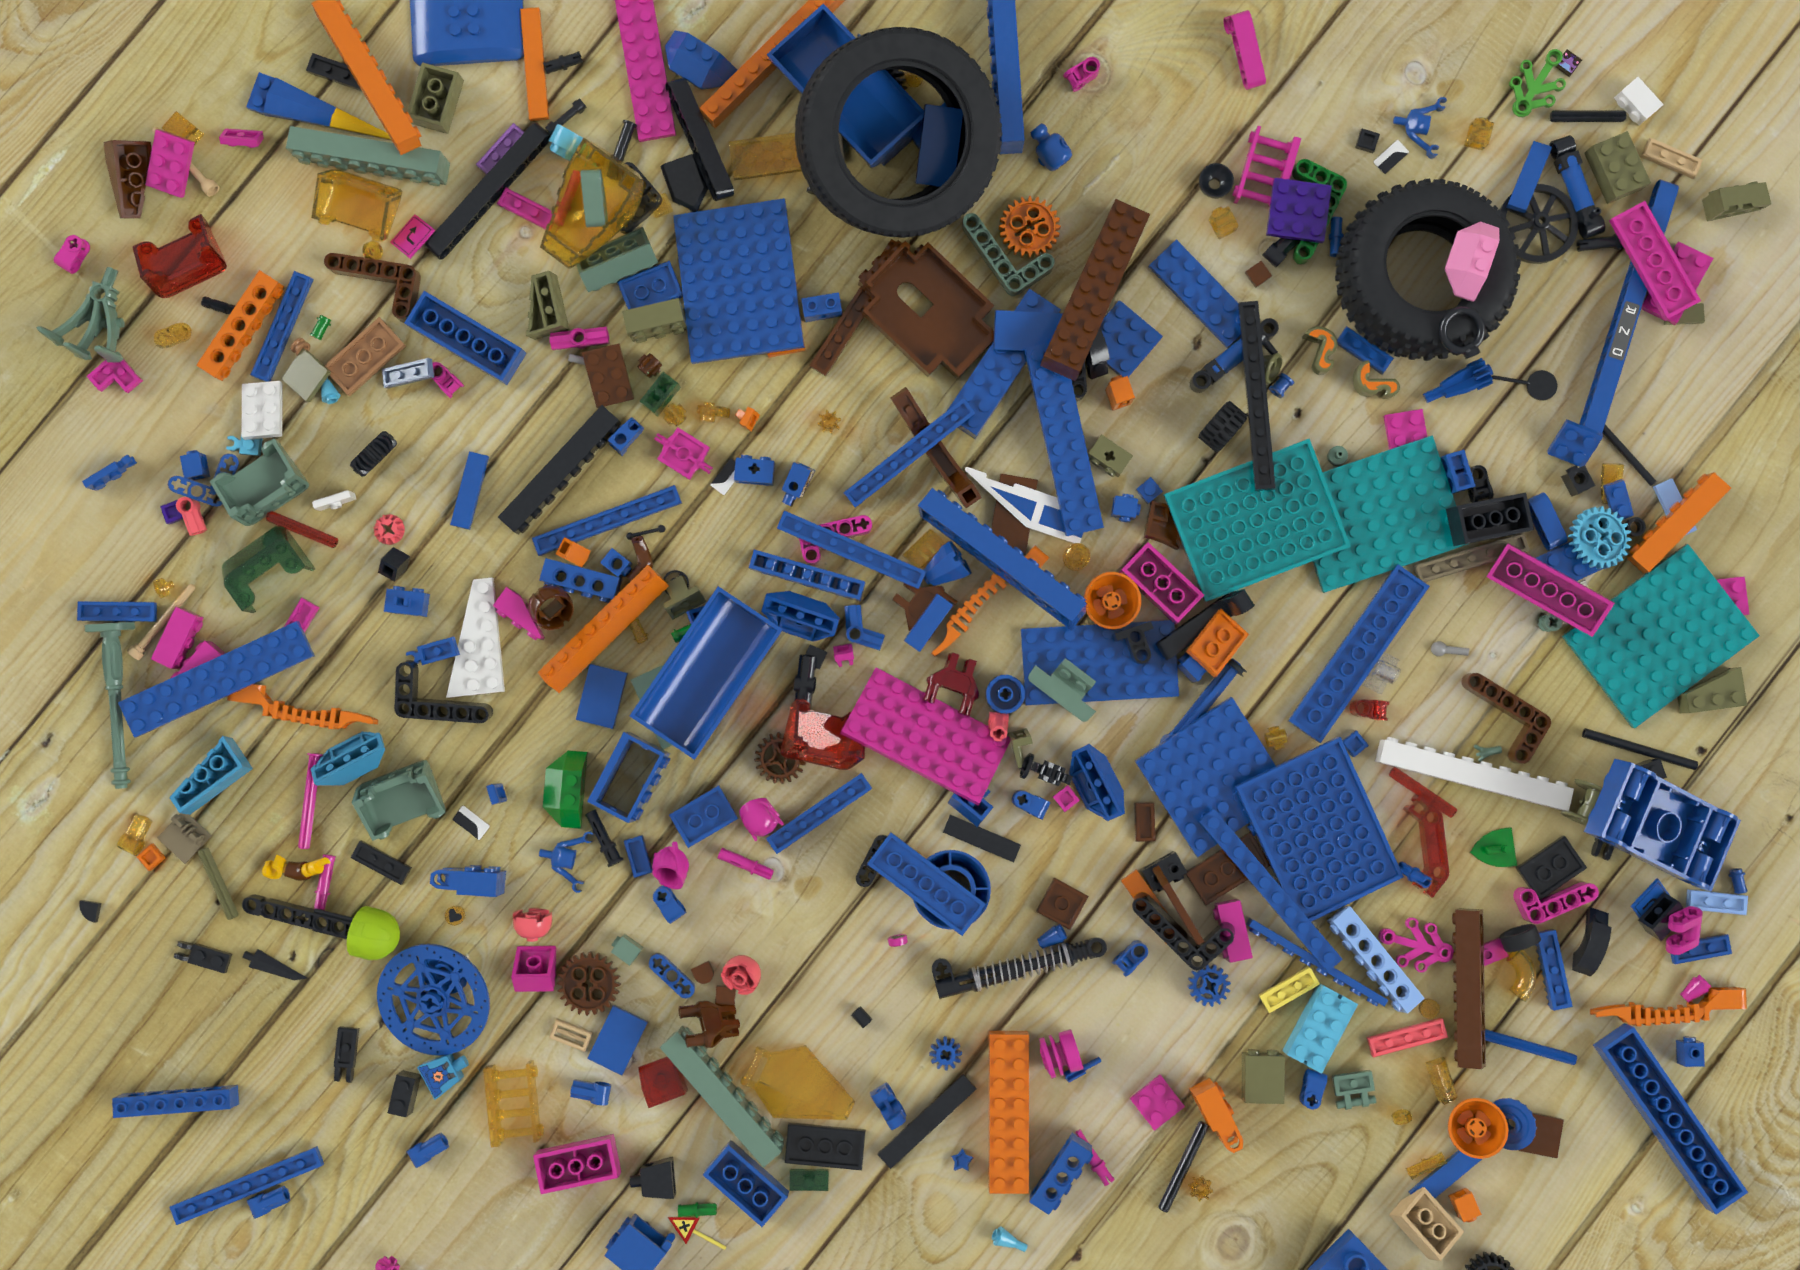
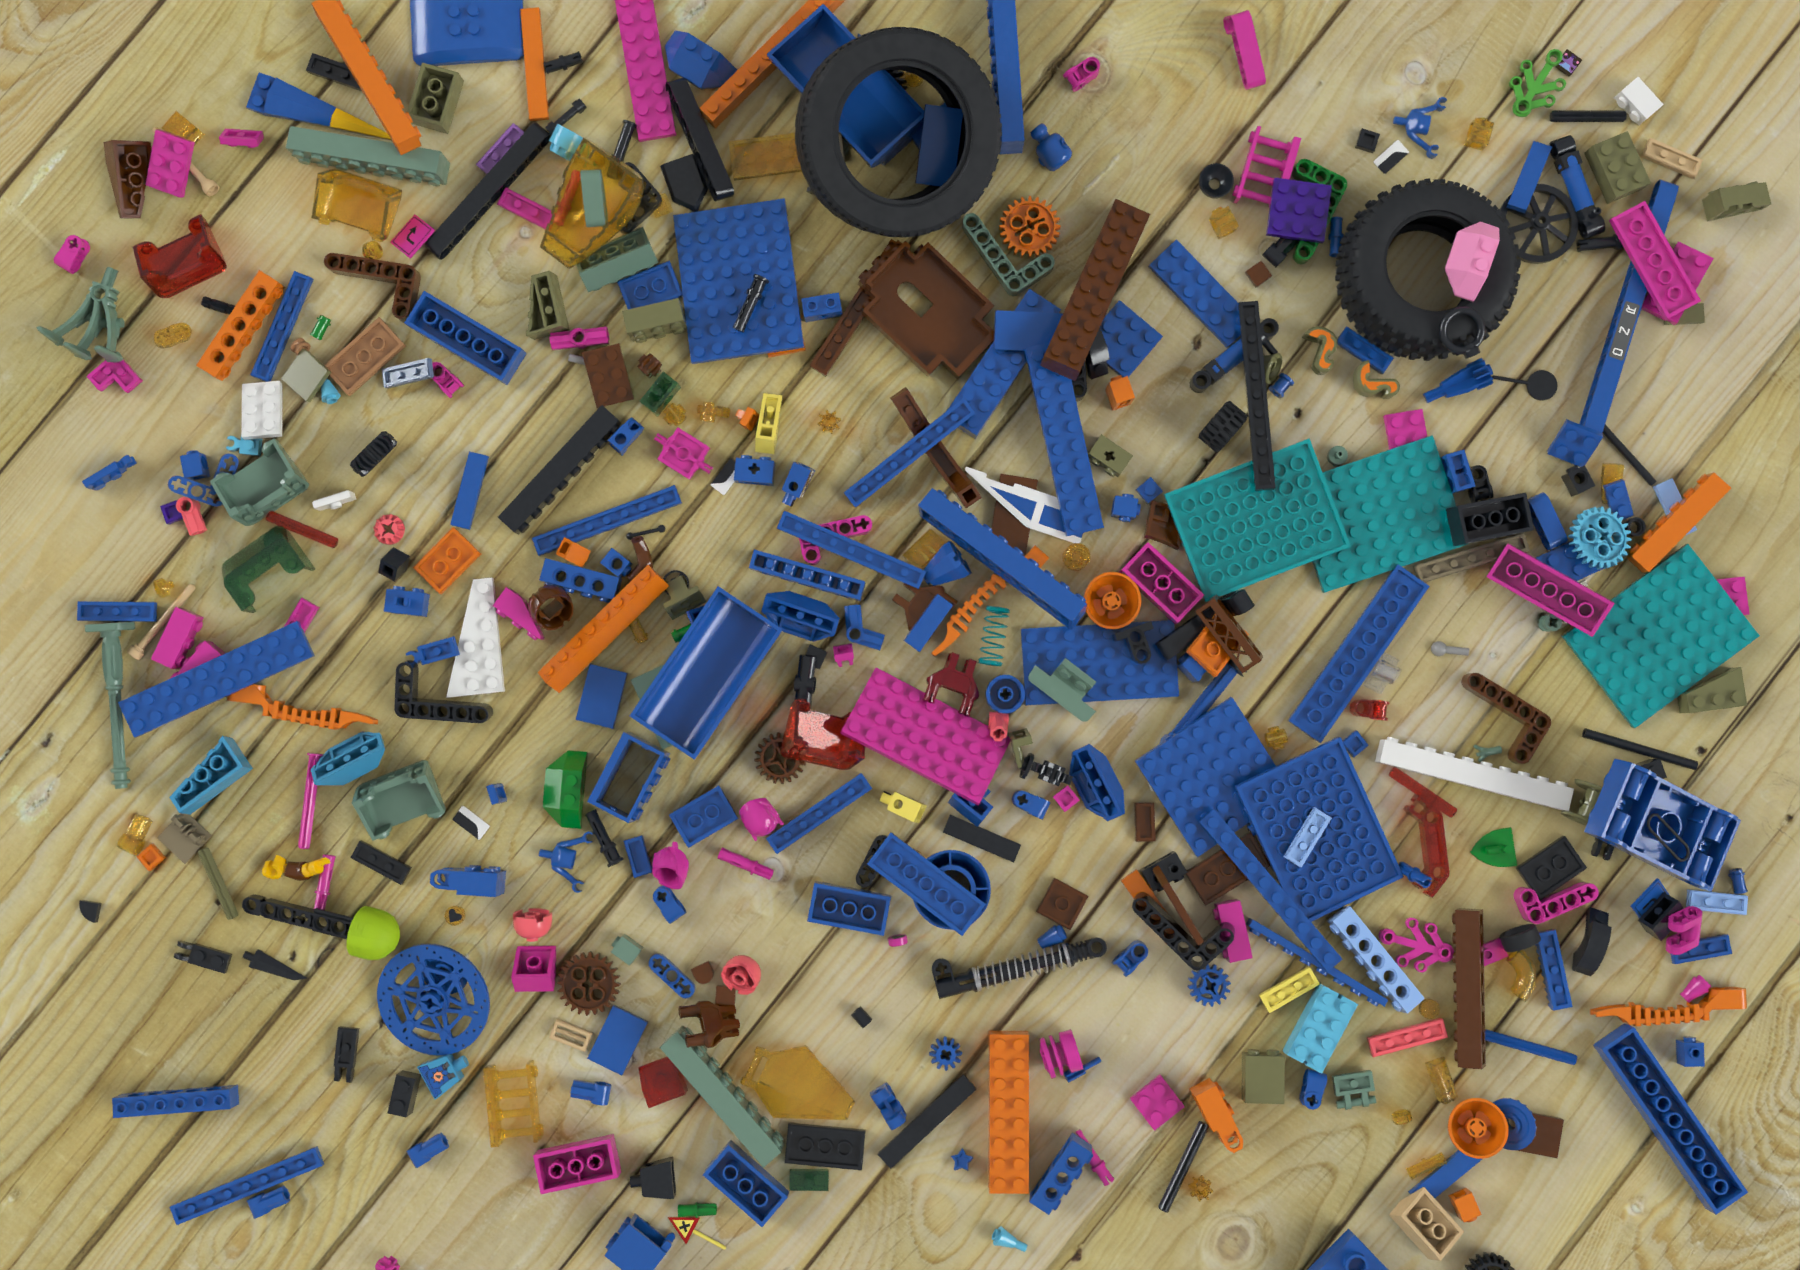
(447, 560): none -> orange tile
(754, 294): none -> black pin
(768, 424): none -> light yellow slope
(849, 908): none -> blue brick
(910, 809): none -> light yellow torso
(997, 610): none -> teal piece
(1235, 629): none -> reddish brown fence
(1307, 837): none -> light blue tile
(1662, 842): none -> black piece

